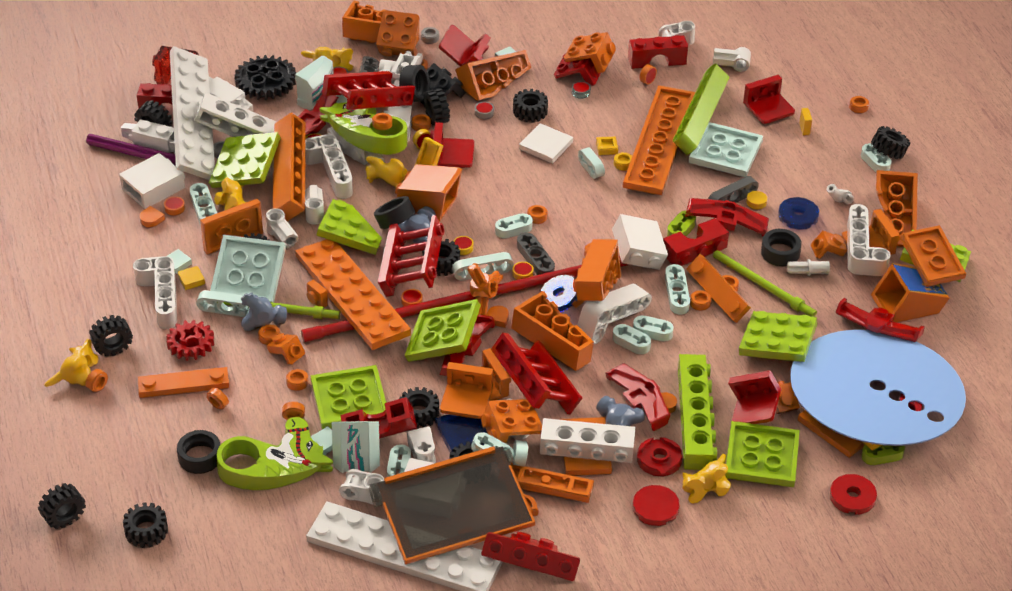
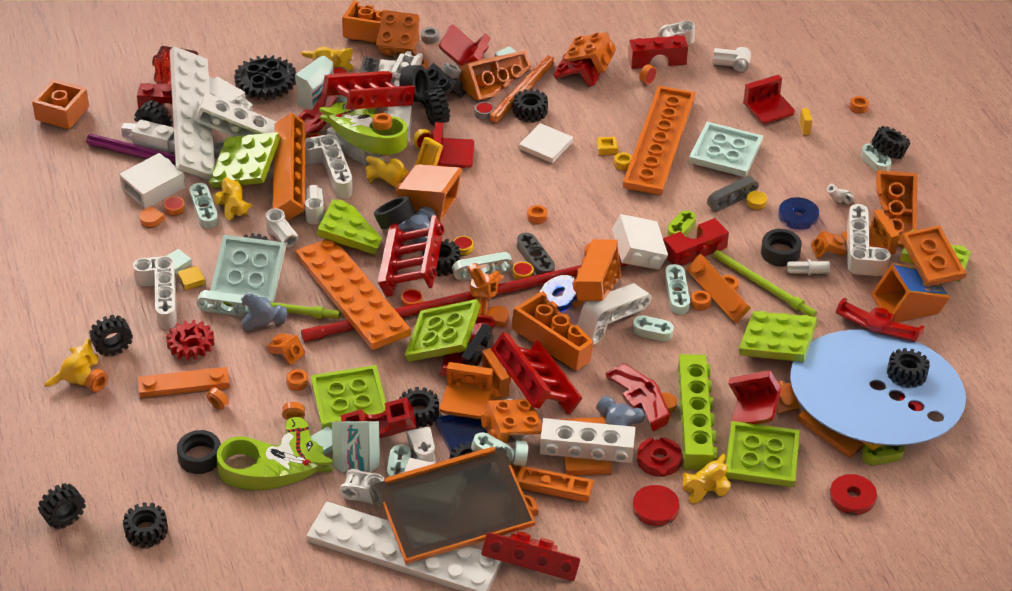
(60, 104): none -> orange brick
(233, 222): orange tile -> none
(267, 332): orange tile -> none
(317, 294): orange plate -> none
(421, 121): orange tile -> none
(451, 70): none -> light grey tile
(481, 341): none -> black wing
(500, 111): none -> orange axle
(513, 225): light aqua beam -> none
(581, 89): tile -> none
(591, 163): light aqua beam -> none
(631, 339): light aqua beam -> none
(701, 109): lime beam -> none
(728, 214): red plate -> none
(908, 367): none -> black tyre

